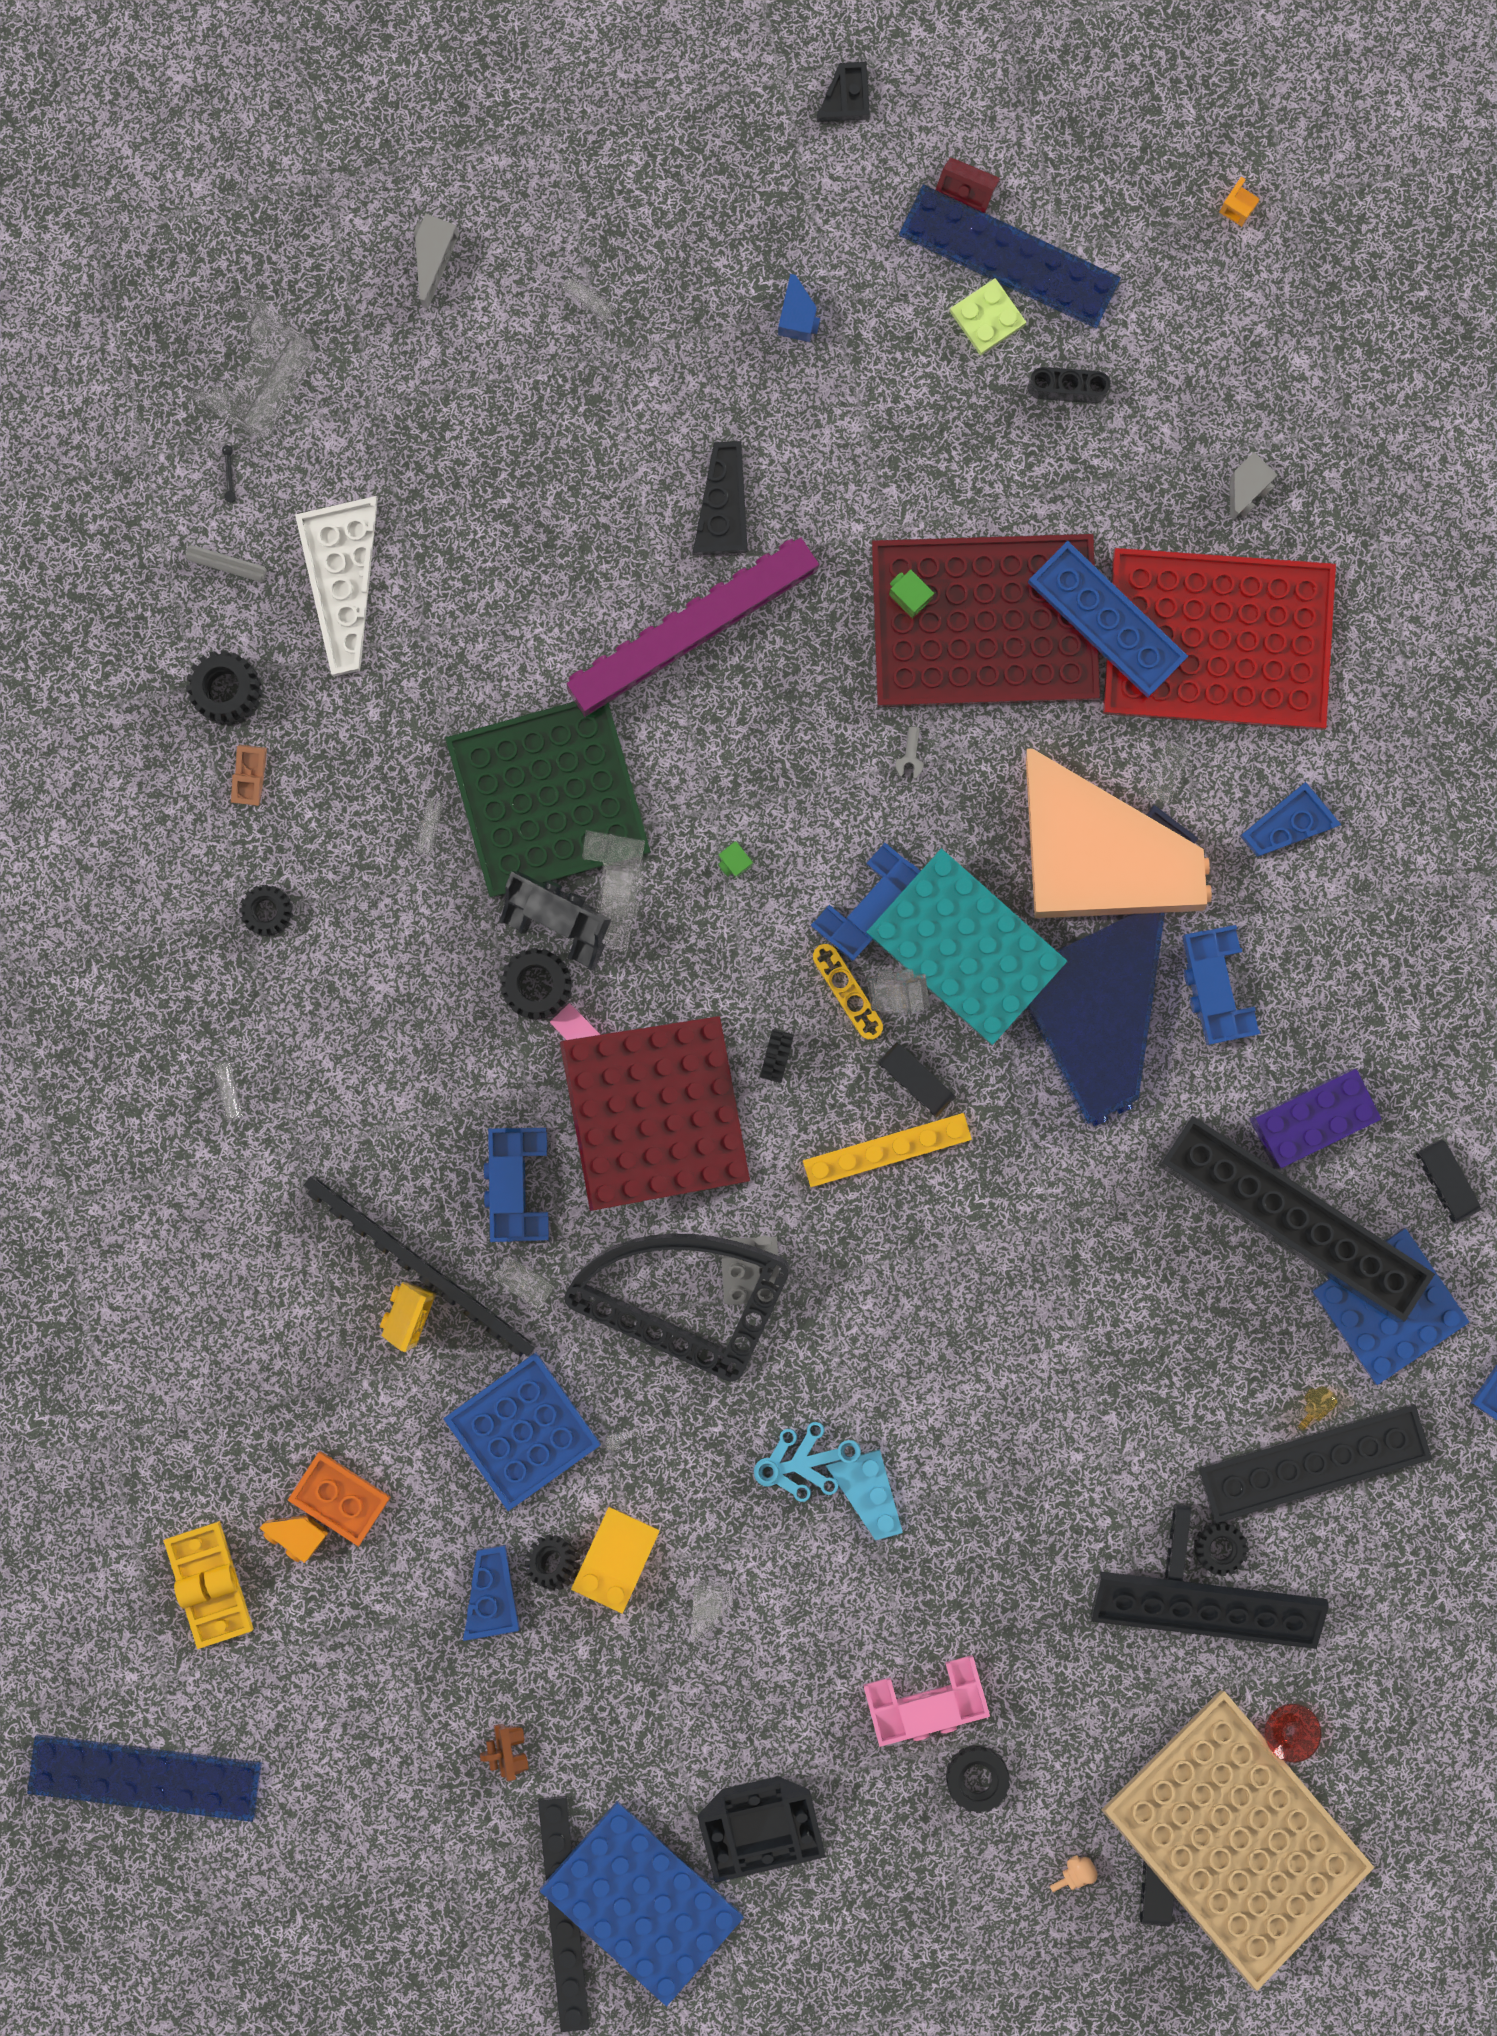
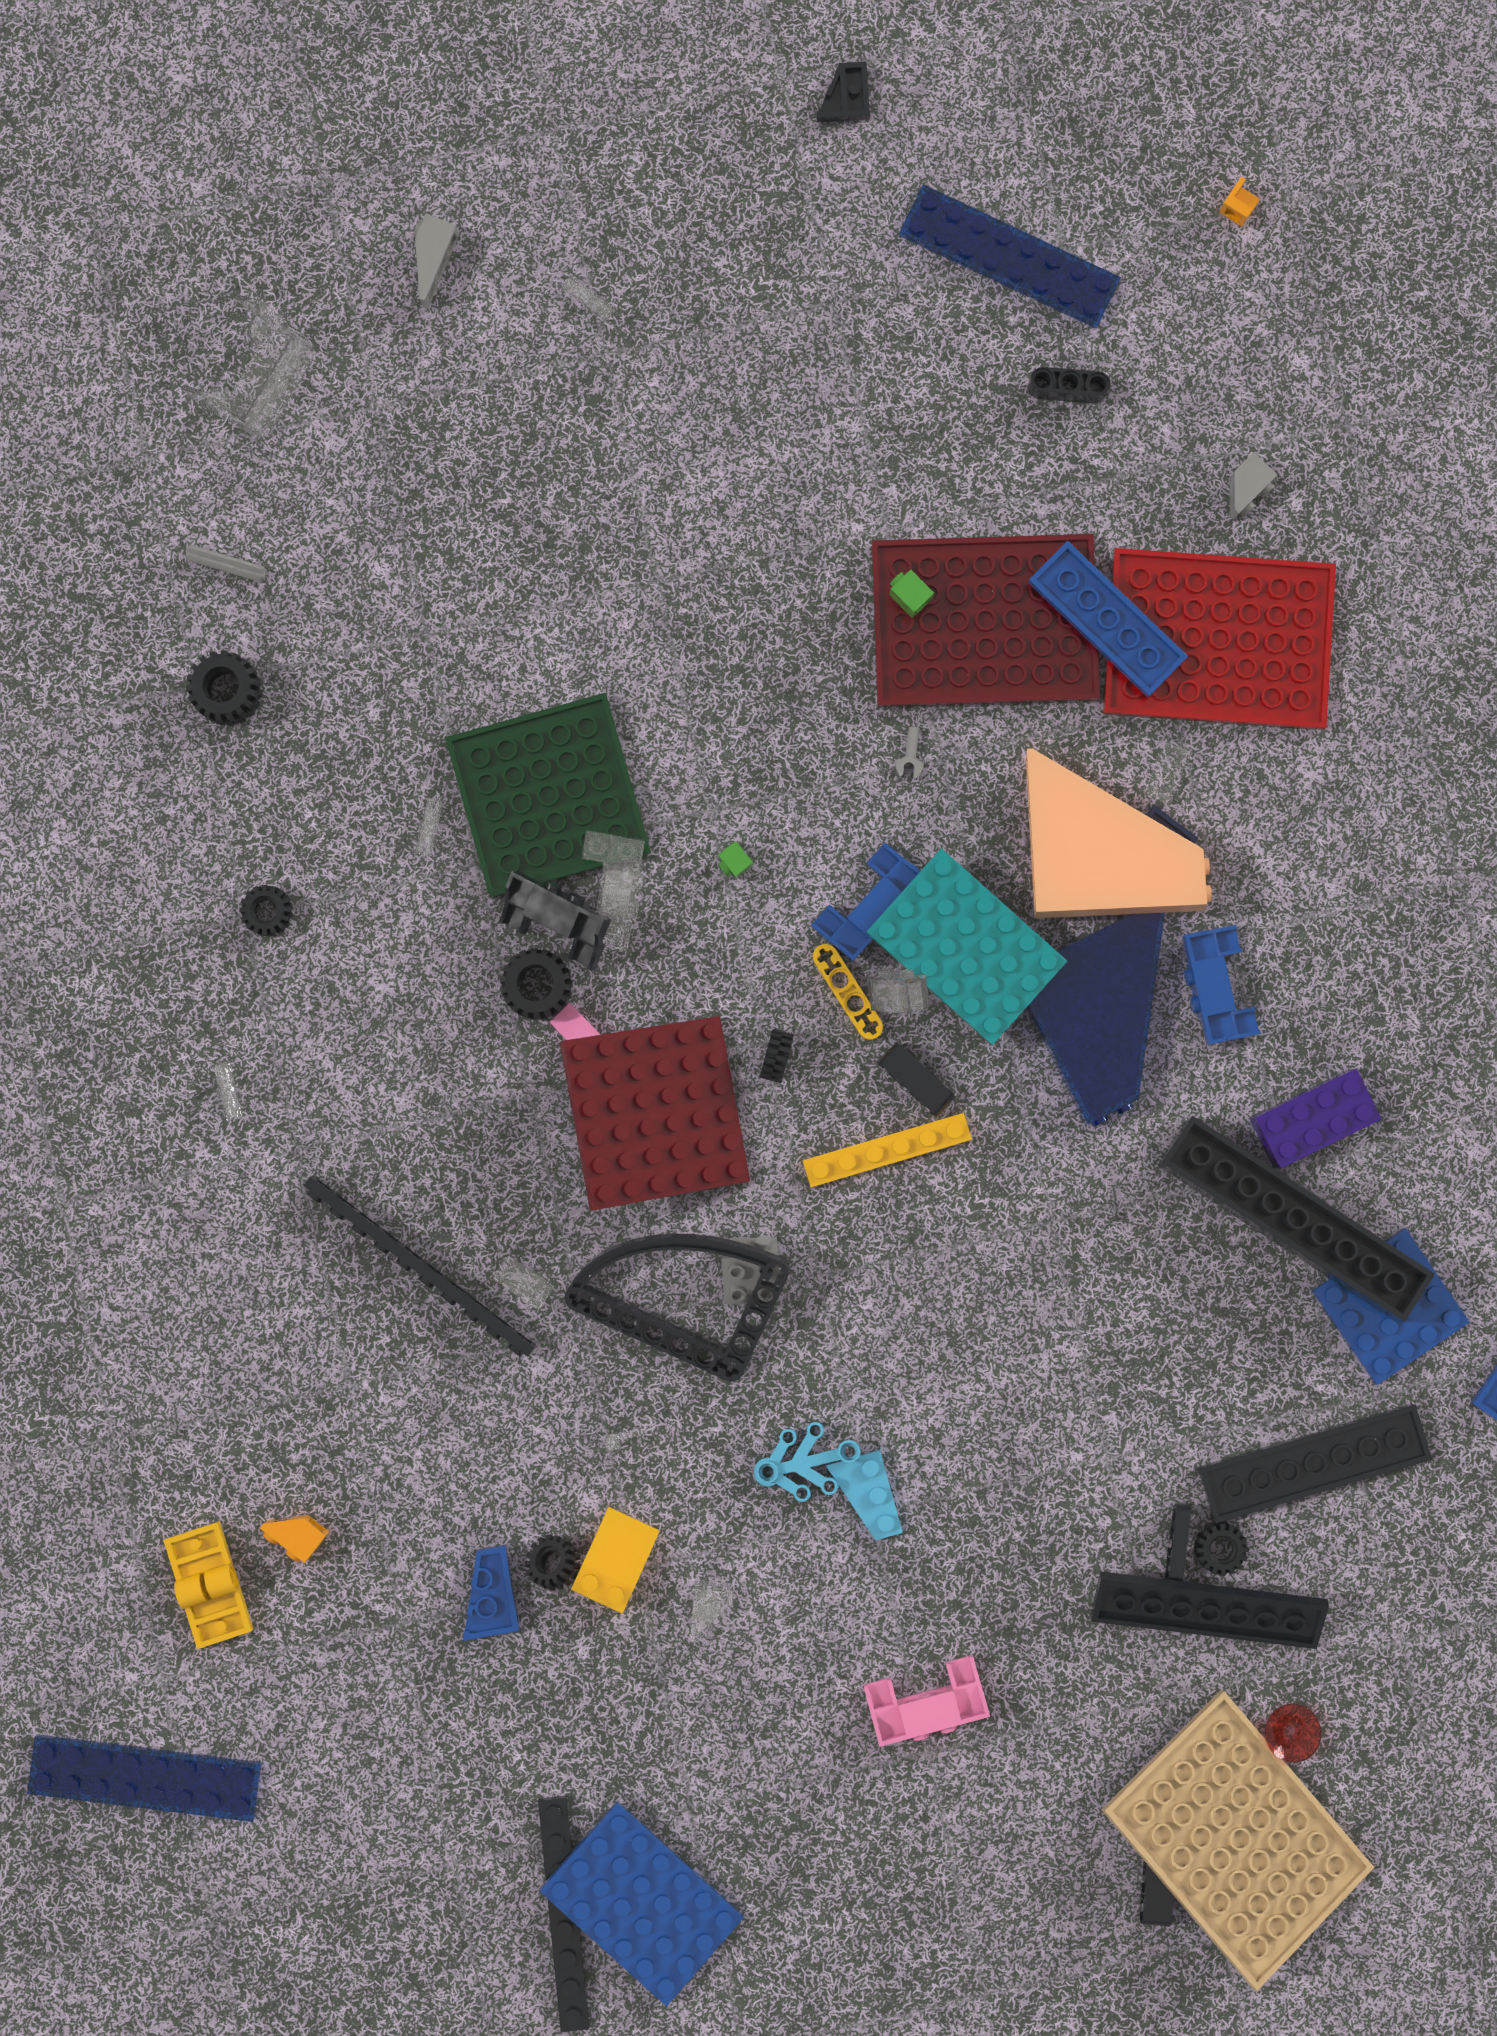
(229, 495): black hinge -> none
(249, 775): nougat slope -> none
(338, 562): white wing -> none
(339, 1498): orange plate -> none
(407, 1316): yellow slope -> none
(508, 1184): blue bracket -> none
(508, 1763): dark orange hips -> none
(522, 1431): blue plate -> none
(692, 626): magenta brick -> none
(723, 514): black wing -> none
(760, 1828): black slope -> none
(798, 313): blue slope -> none
(955, 1779): black tyre -> none
(967, 184): dark red panel -> none
(987, 316): yellowish green plate -> none
(1079, 1873): light nougat piece -> none
(1290, 821): blue wing -> none
(1319, 1404): clear yellow piece -> none
(1449, 1180): black beam -> none

